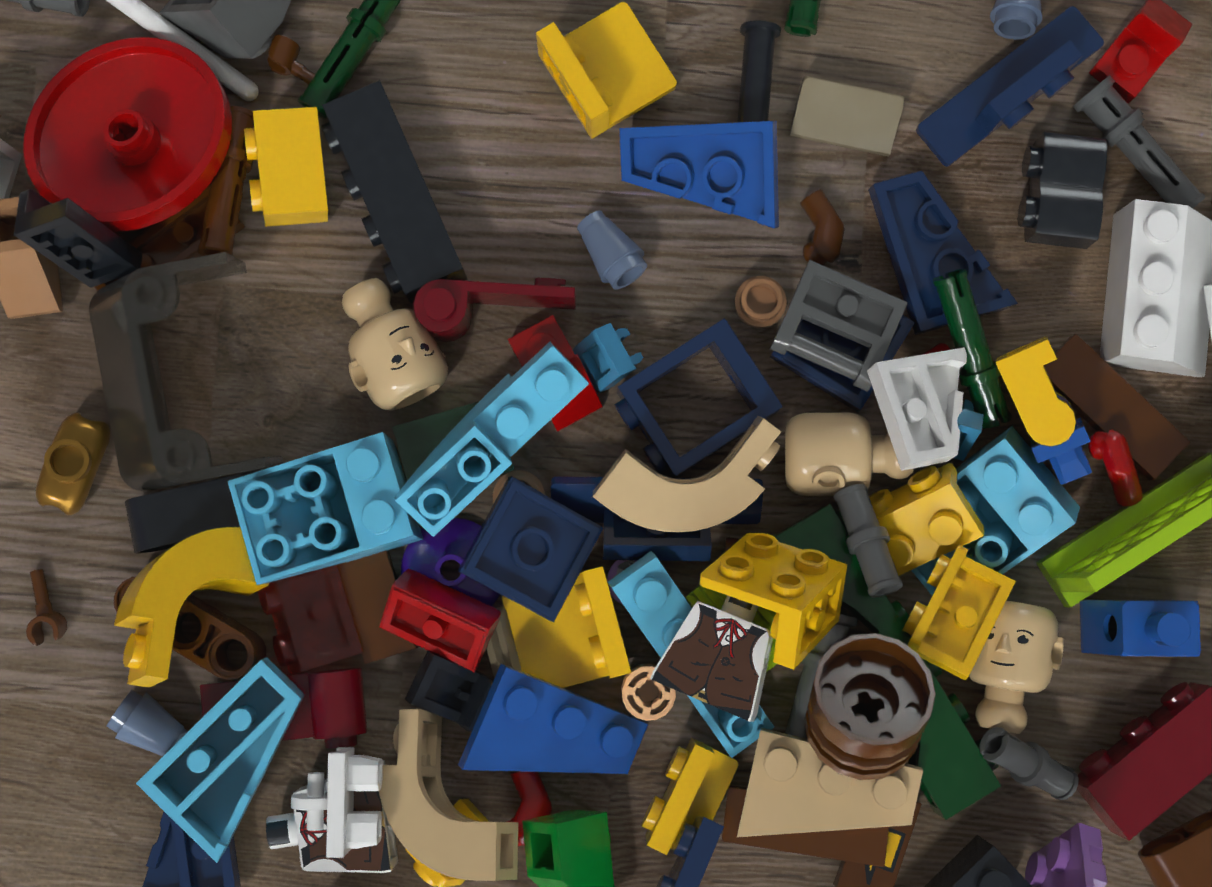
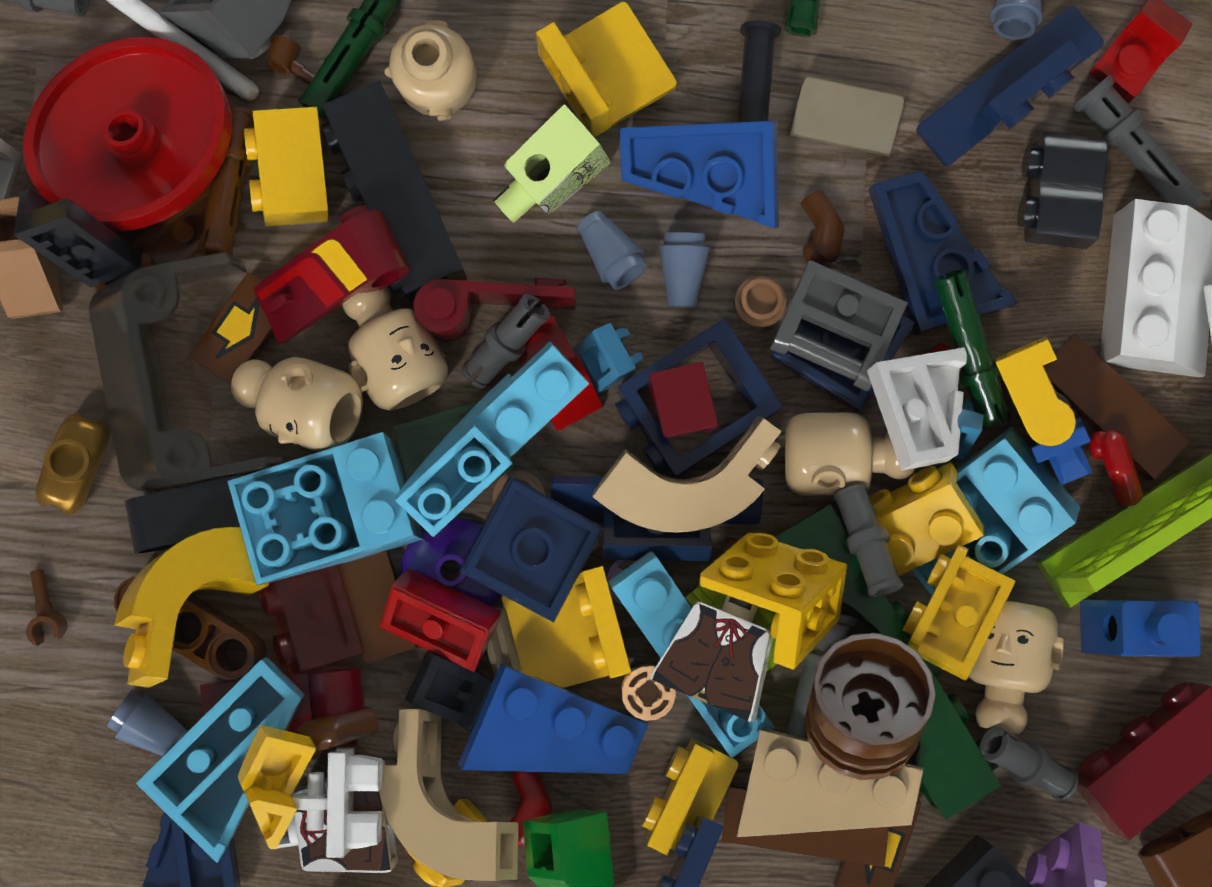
(235, 333): none -> reddish brown tile
(270, 777): none -> yellow slope
(300, 401): none -> tan piece
(339, 729): none -> reddish brown arm
(346, 261): none -> dark red door
(433, 69): none -> tan piece
(505, 341): none -> dark grey pin
(563, 148): none -> yellowish green torso
(683, 267): none -> sand blue cone
(683, 400): none -> dark red panel

